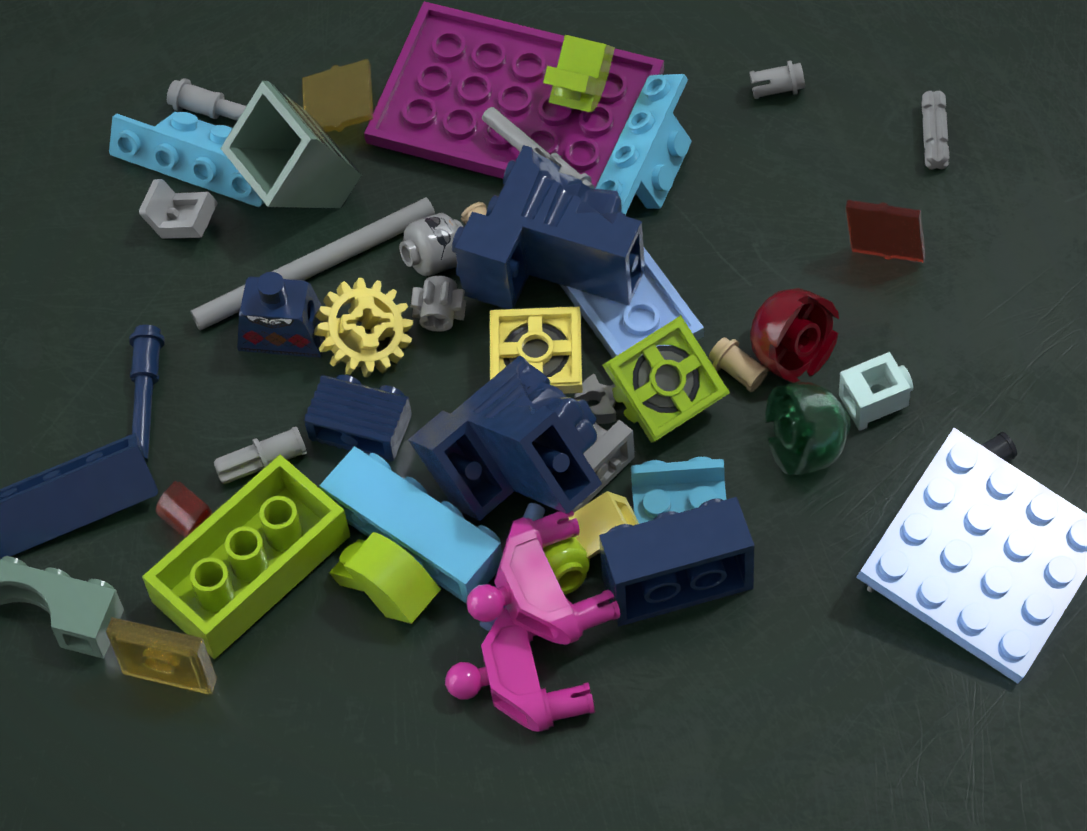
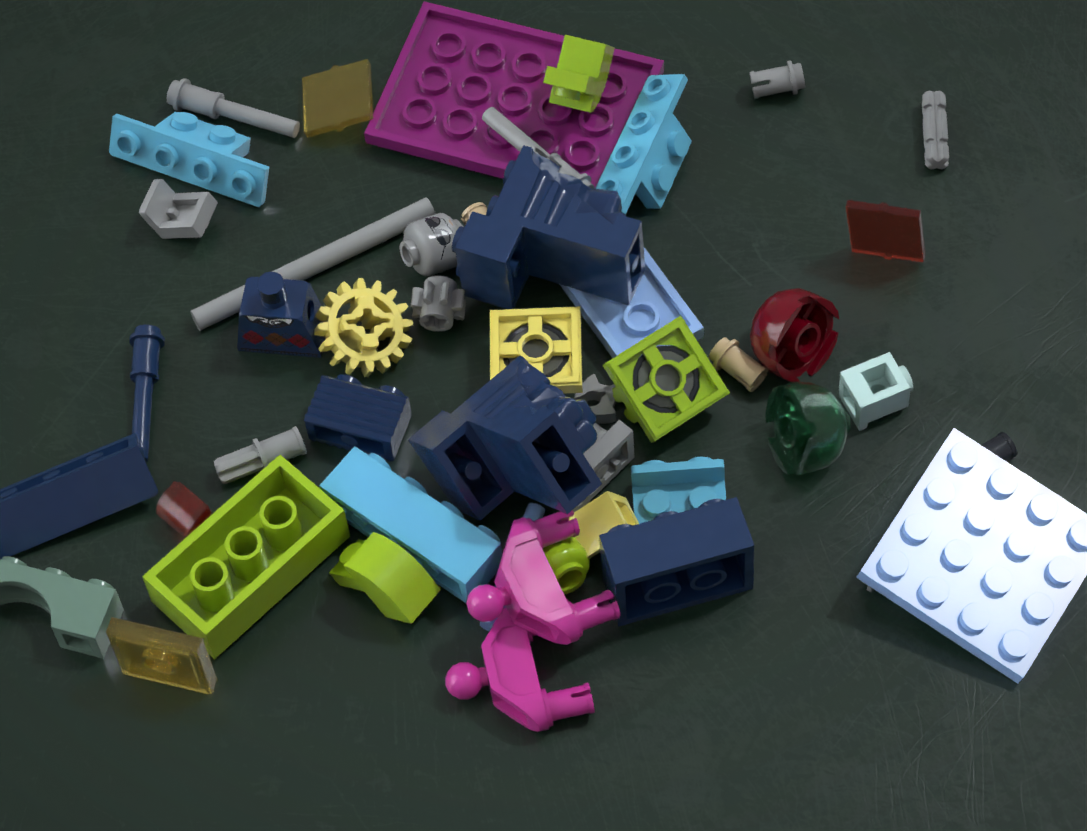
(288, 154): sand green slope -> none

